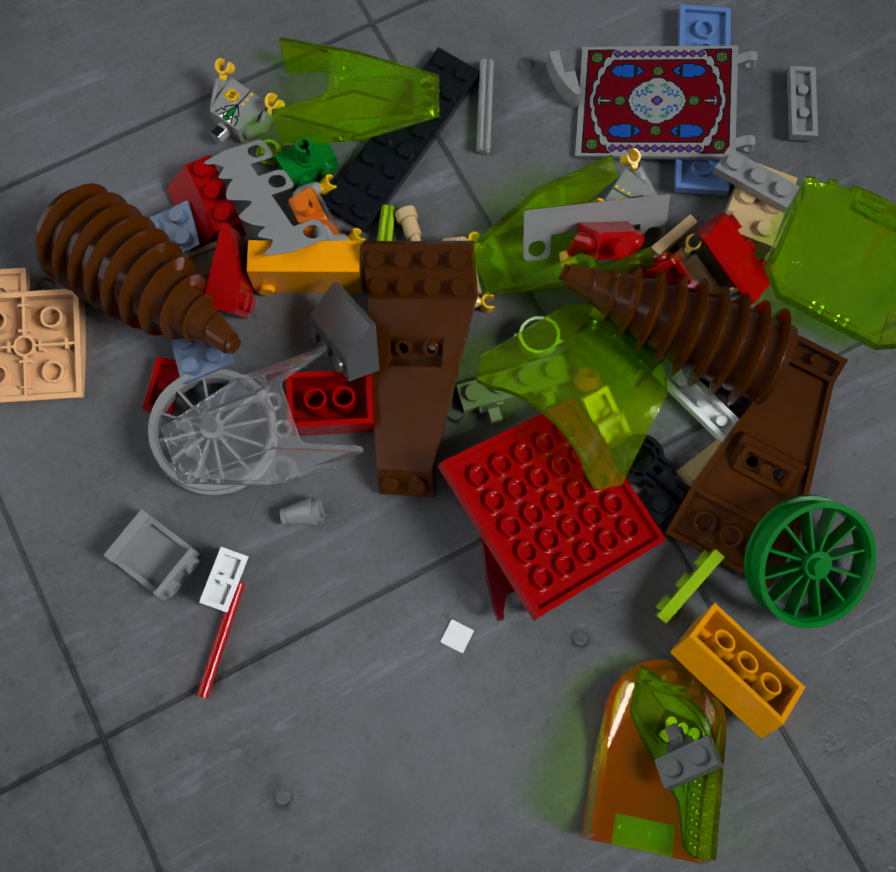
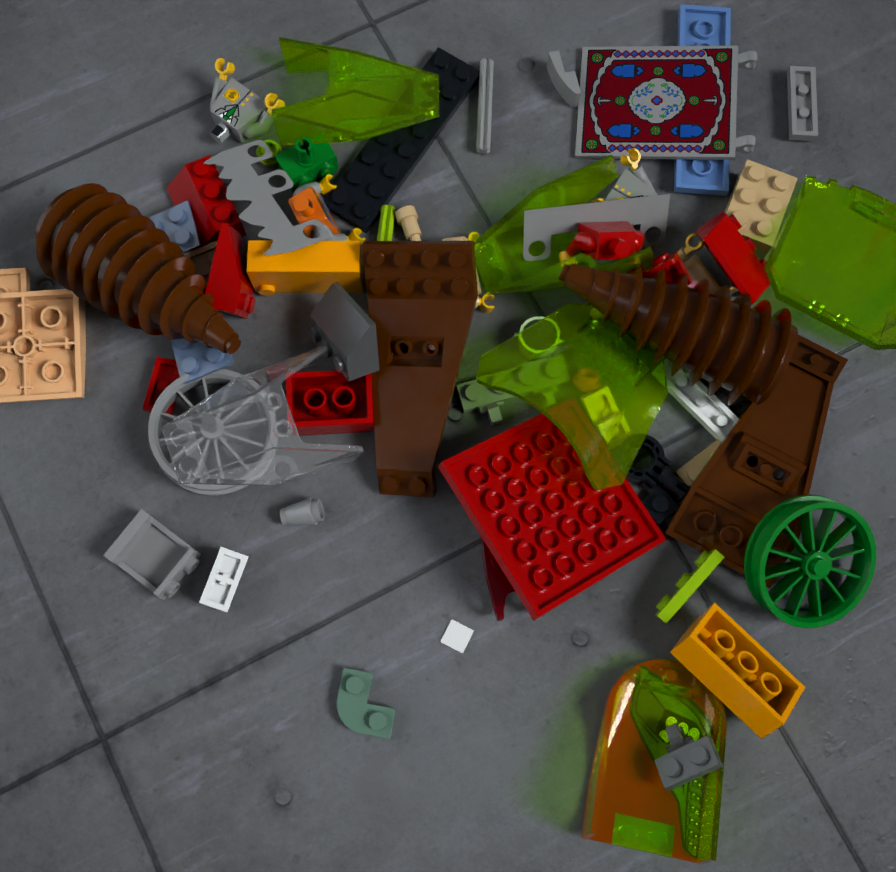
(219, 644): red bar -> none
(355, 710): none -> sand green plate
(675, 238): tan plate -> none
(756, 180): light grey plate -> none

